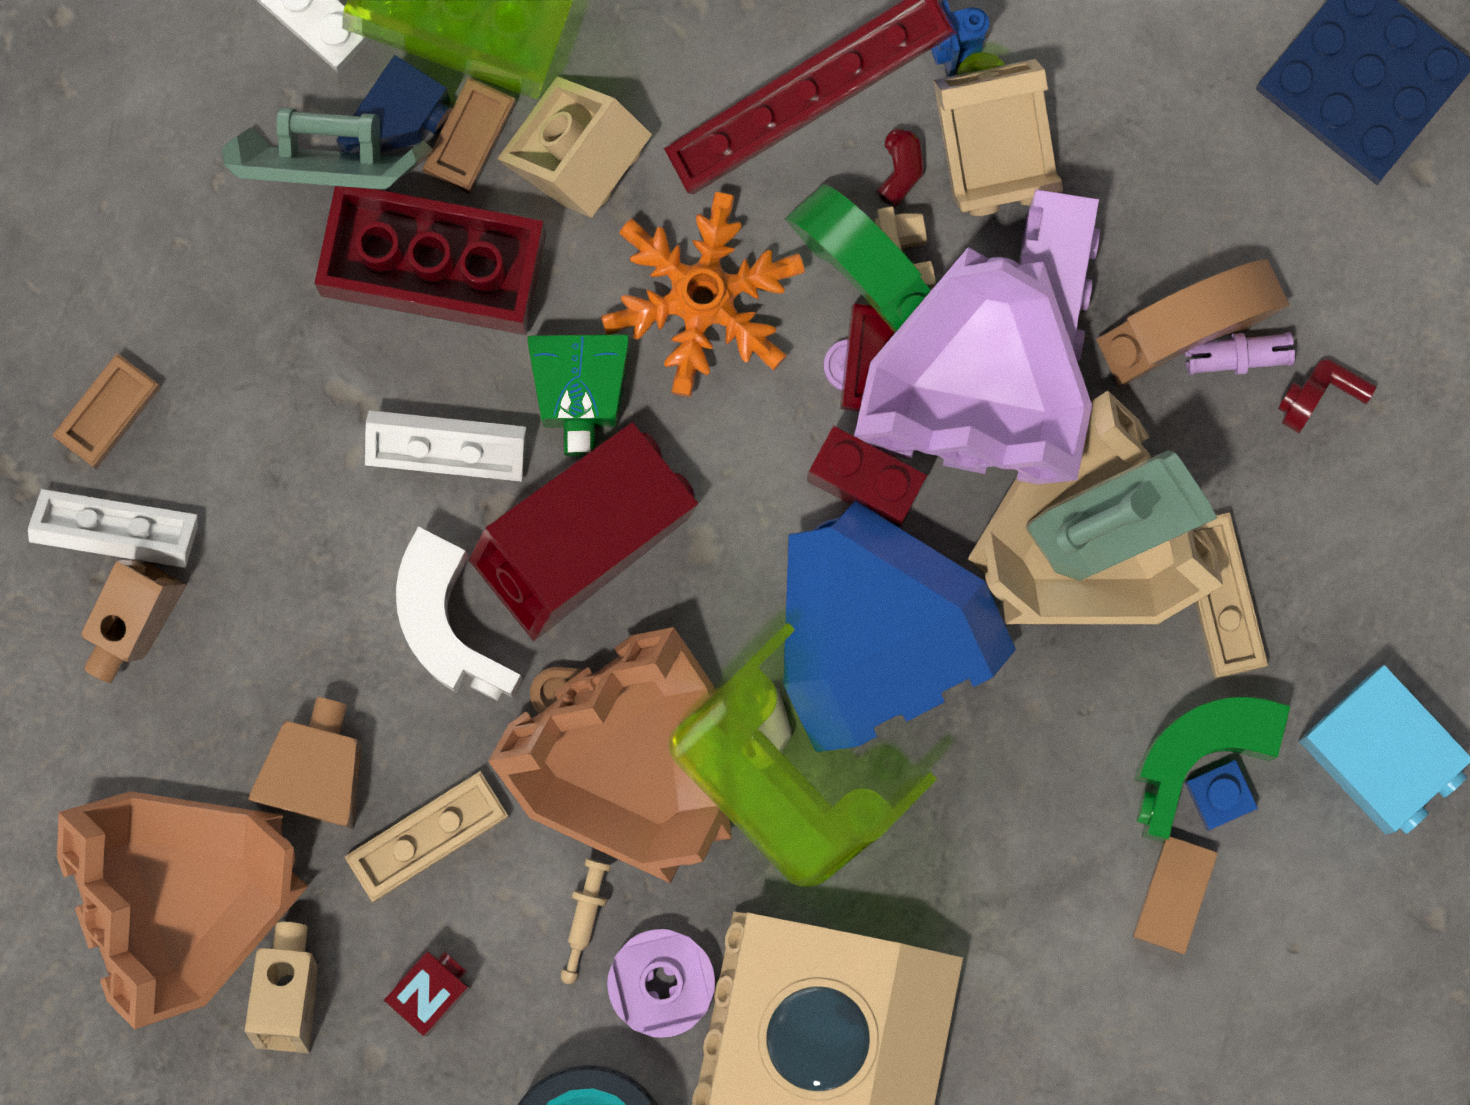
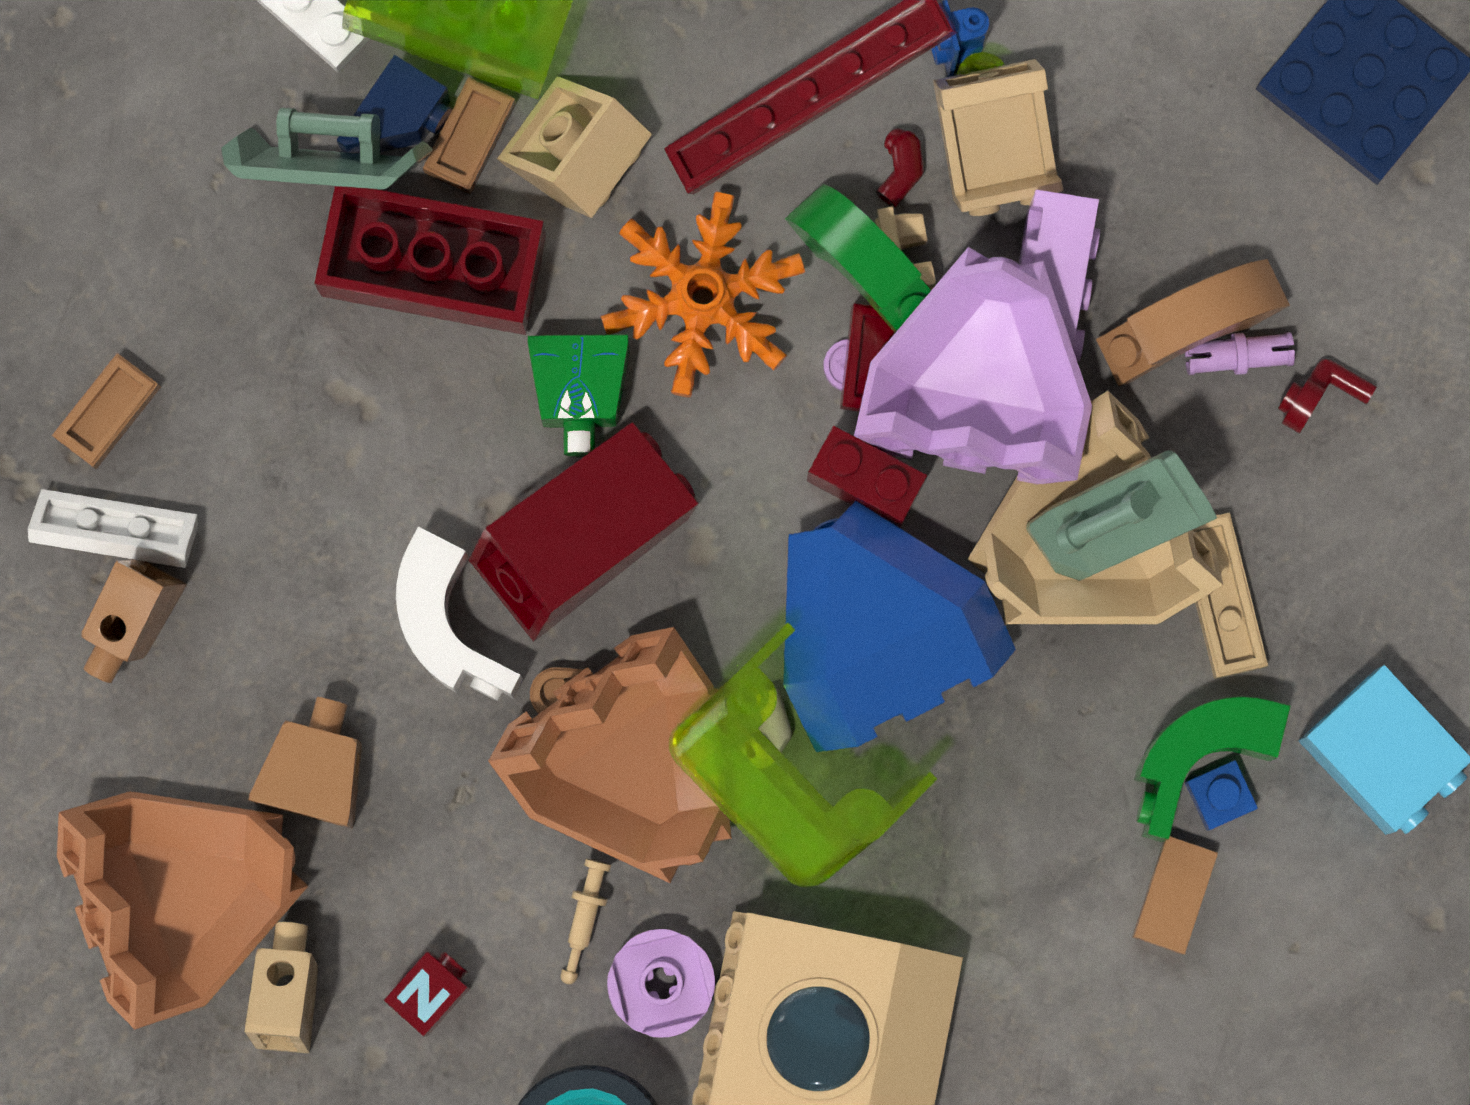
(426, 837): tan tile -> none
(445, 445): white plate -> none

